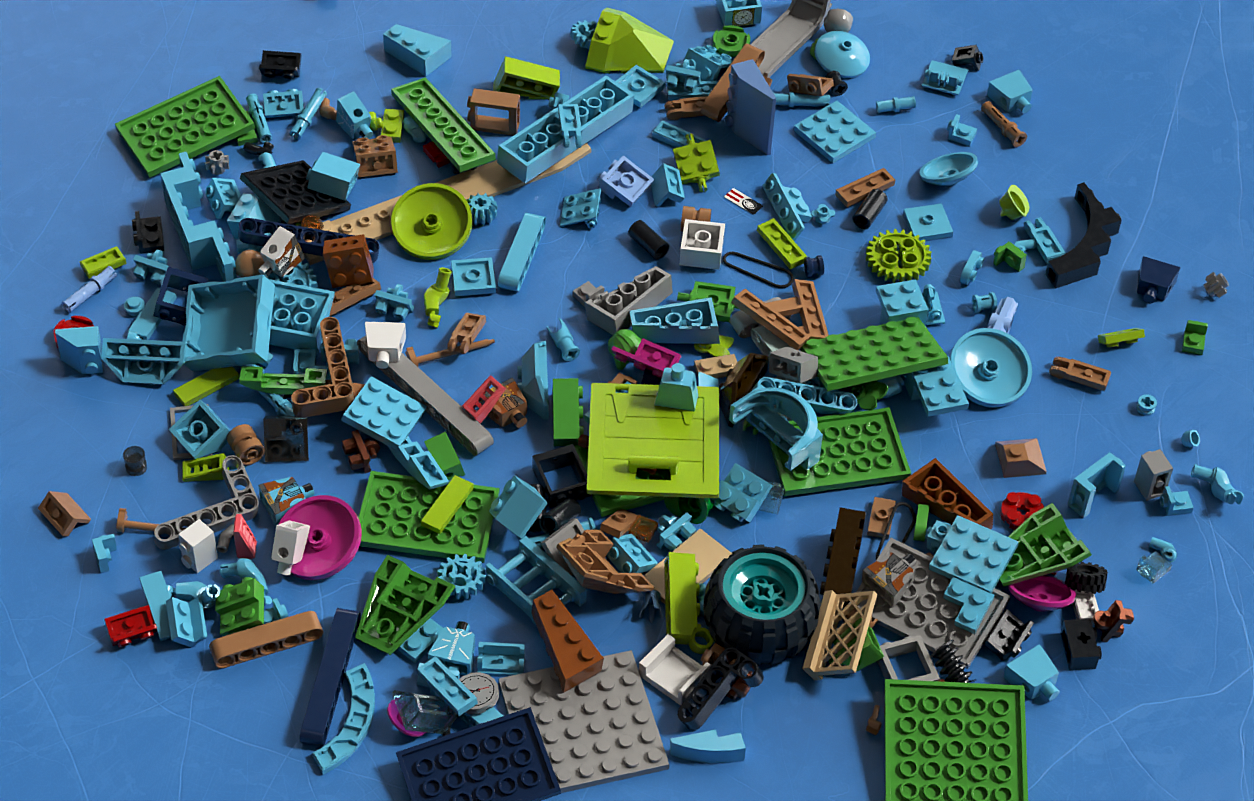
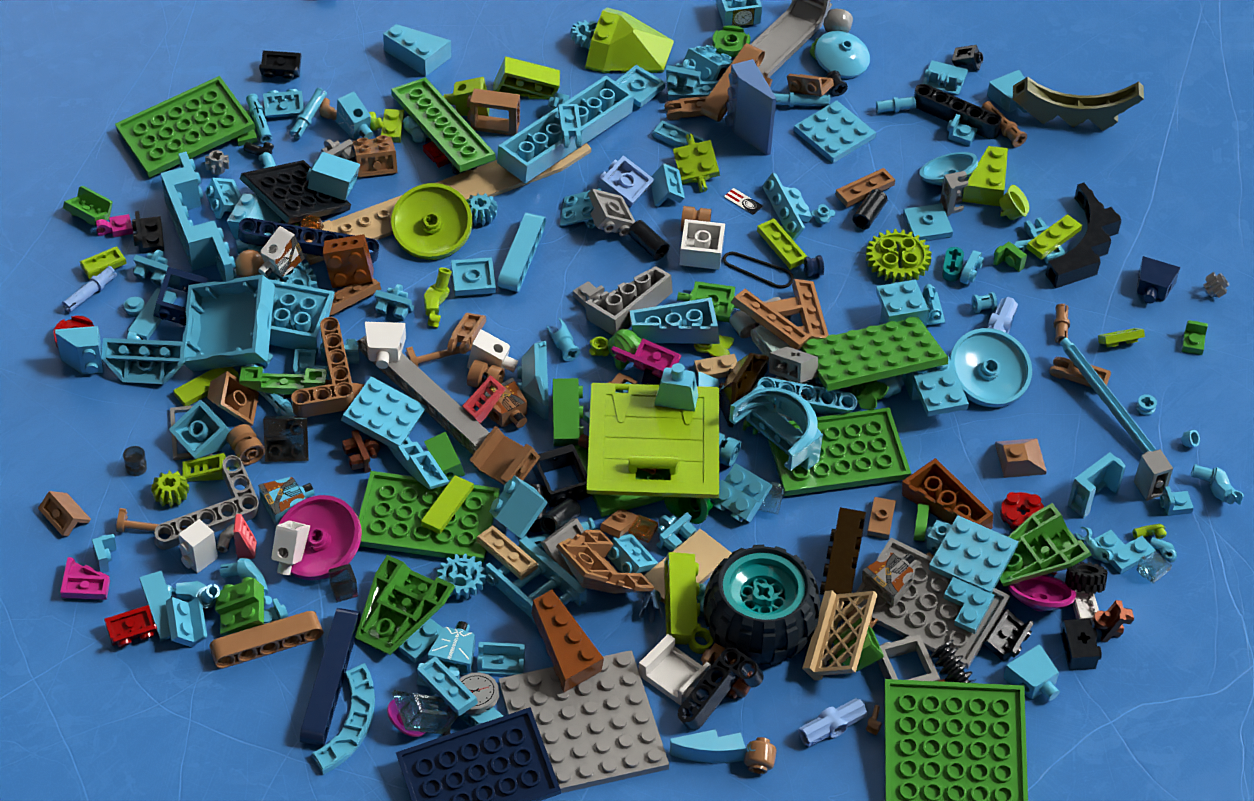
(83, 582): none -> dark pink wing
(89, 206): none -> bright green bracket
(117, 225): none -> dark pink plate
(170, 488): none -> lime gear
(234, 397): none -> medium nougat slope
(341, 150): none -> light grey hips
(343, 583): none -> clear smoke panel
(462, 91): none -> lime torso
(481, 371): none -> medium nougat wheel
(492, 351): none -> white torso
(503, 458): none -> medium nougat panel
(507, 552): none -> tan tile
(599, 346): none -> lime plate
(610, 212): none -> light grey plate
(728, 450): none -> medium azure wheel
(760, 755): none -> medium nougat head
(832, 722): none -> light blue piece
(889, 523): black piece -> none
(947, 106): none -> black beam
(952, 192): none -> light grey hinge
(956, 264): none -> teal beam
(988, 179): none -> lime wedge
(1054, 236): none -> lime plate
(1061, 322): none -> medium nougat pin
(1075, 109): none -> olive arch
(1098, 553): none -> medium azure arm
(1107, 396): none -> medium azure piece
(1125, 555): none -> medium azure plate
(1150, 530): none -> lime arm

